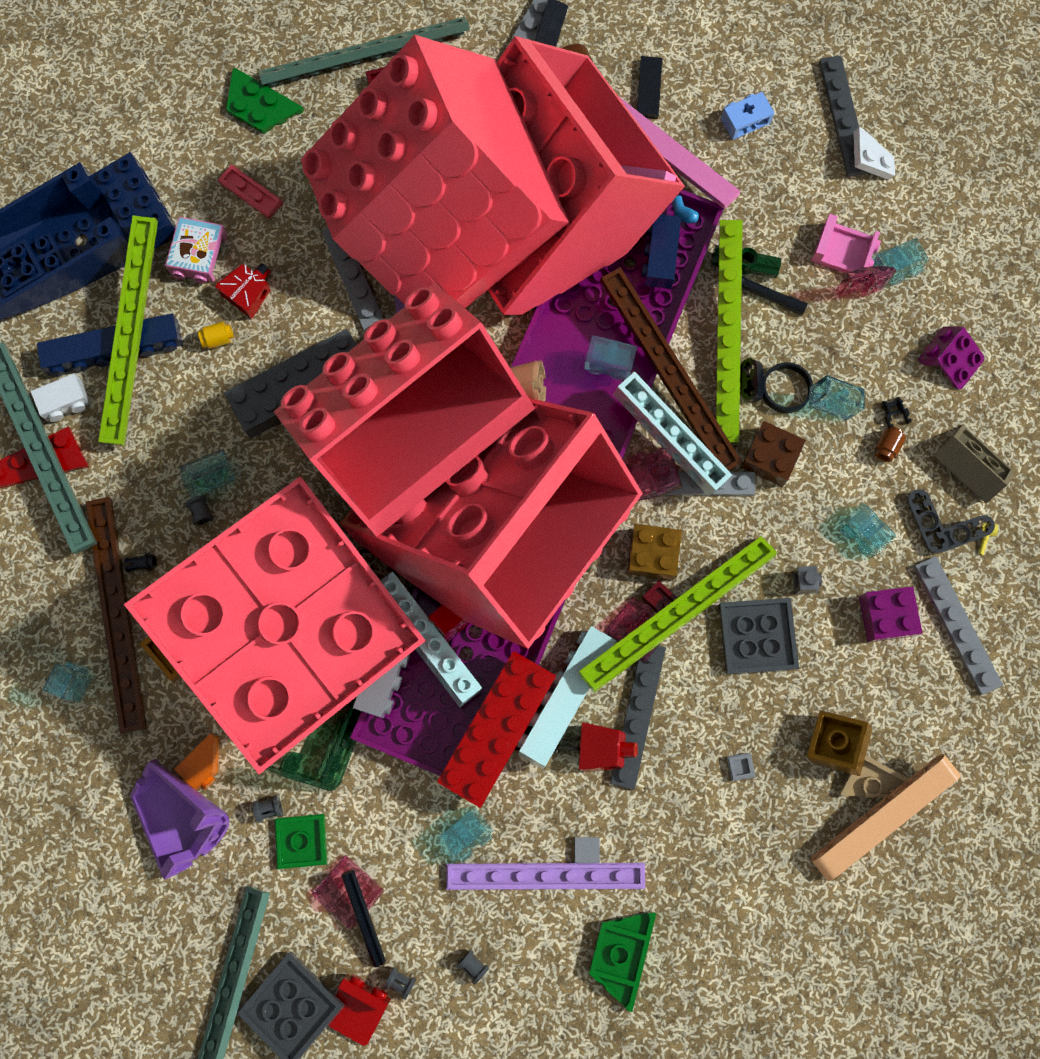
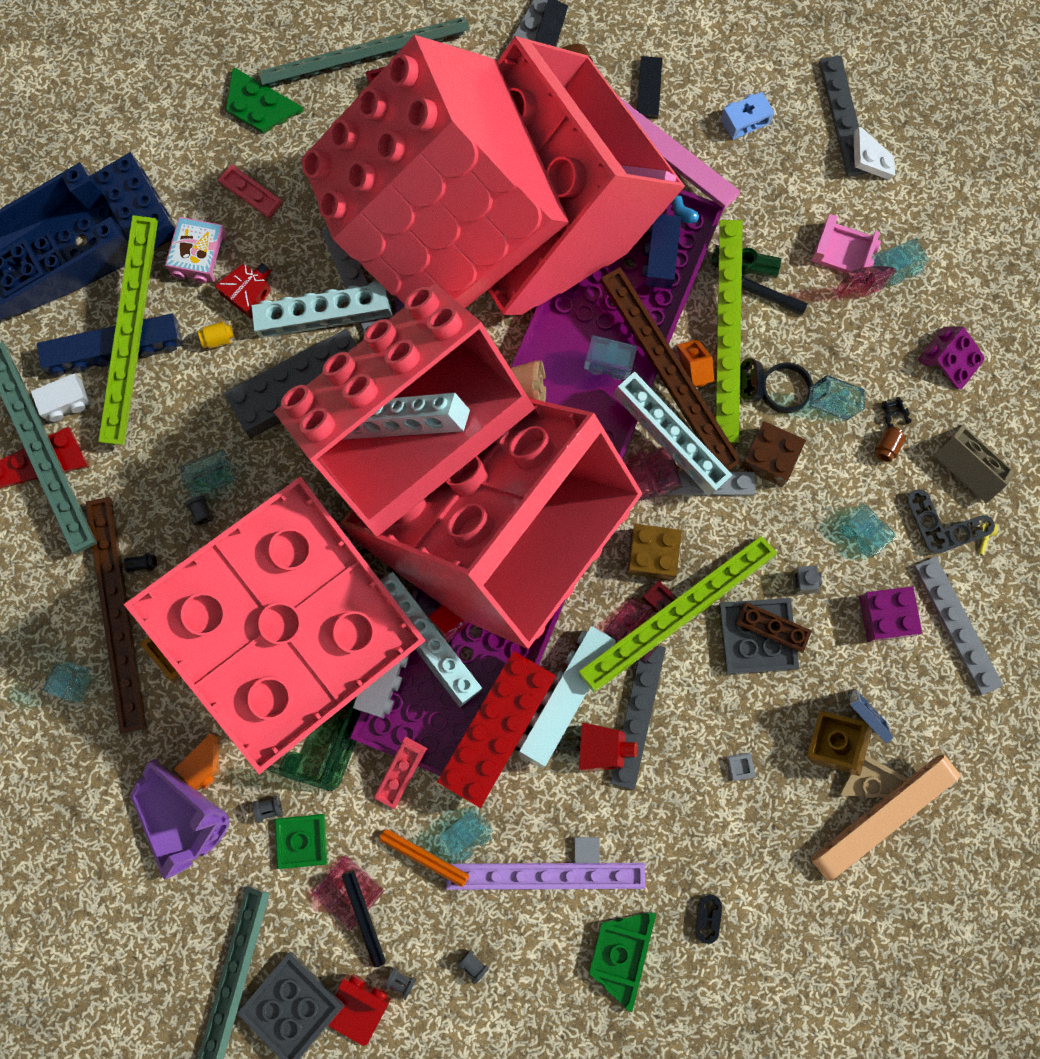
(333, 315): none -> light aqua brick
(400, 772): none -> coral tile
(415, 416): none -> brick
(424, 857): none -> orange axle
(696, 362): none -> orange slope
(714, 919): none -> black beam
(760, 620): none -> reddish brown tile
(870, 715): none -> sand blue tile

